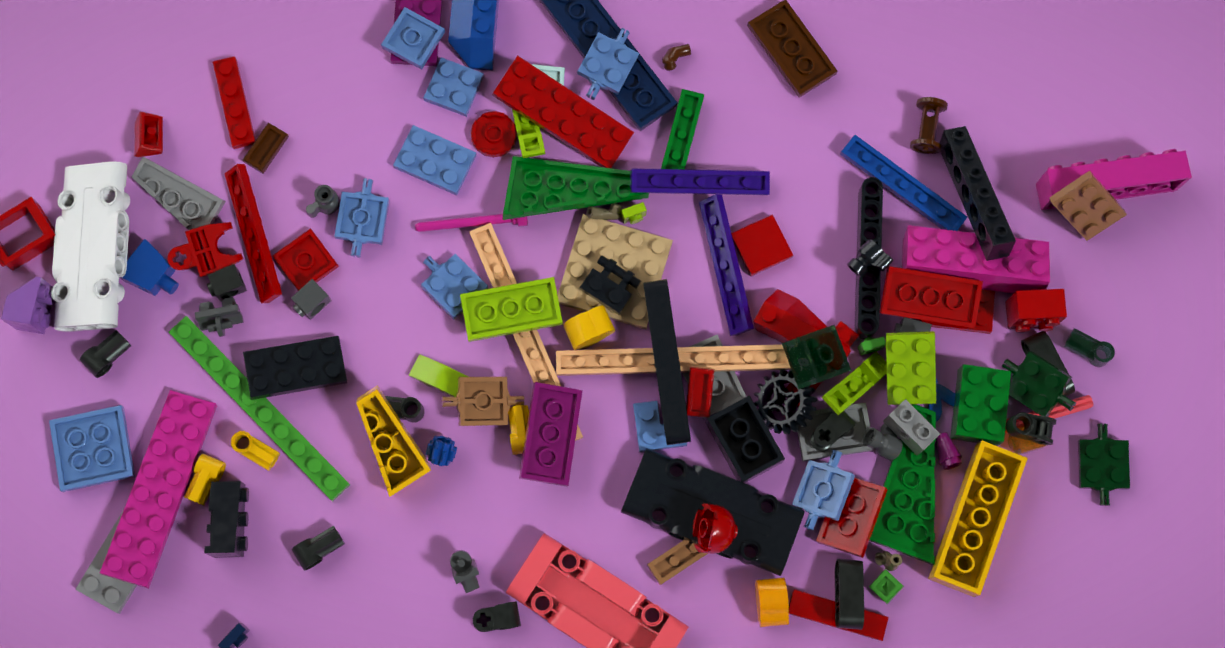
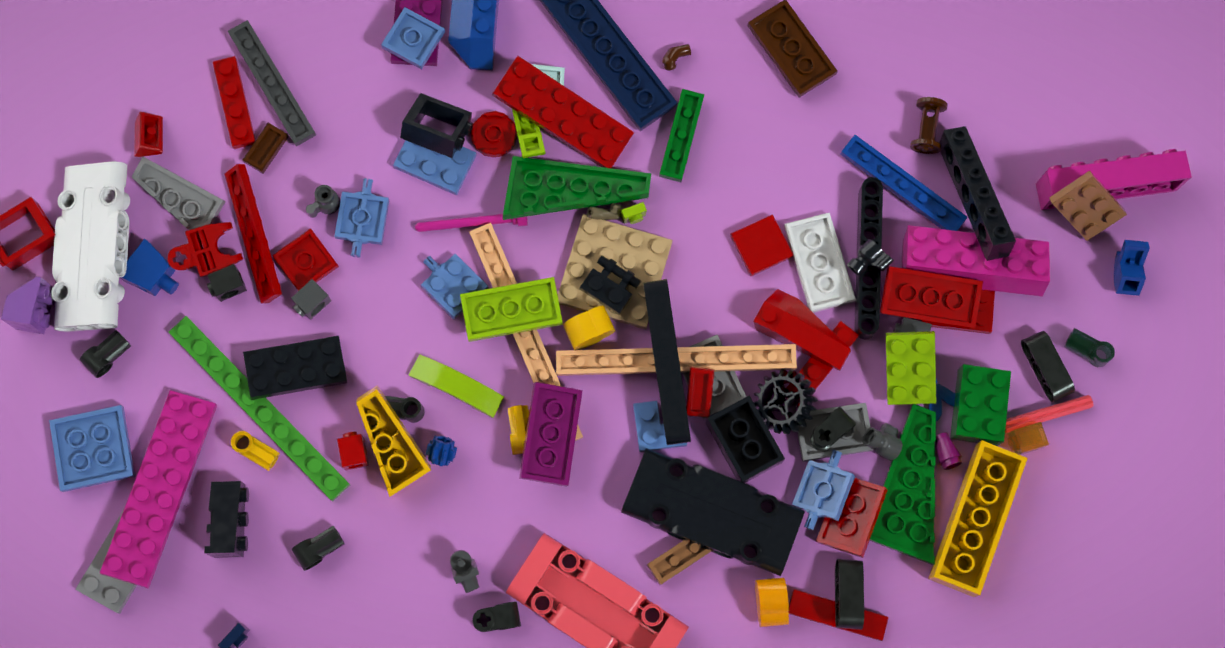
(206, 471): yellow piece -> none
(219, 318): dark grey hips -> none
(272, 83): none -> dark grey plate
(352, 451): none -> red brick
(431, 138): none -> black window
(453, 87): medium blue plate -> none
(482, 401): medium nougat plate -> none
(607, 63): medium blue plate -> none
(699, 182): dark purple plate -> none
(714, 529): red cylinder -> none
(726, 265): dark purple plate -> none
(816, 356): clear green brick -> none
(819, 262): none -> white tile
(856, 383): lime slope -> none
(871, 345): bright green tile -> none
(886, 586): bright green tile -> none
(890, 561): dark tan arm -> none
(911, 427): light grey brick -> none
(1036, 309): red brick -> none
(1036, 428): pearl dark grey piece -> none
(1038, 384): dark green plate -> none
(1103, 464): dark green plate -> none
(1129, 268): none -> blue brick

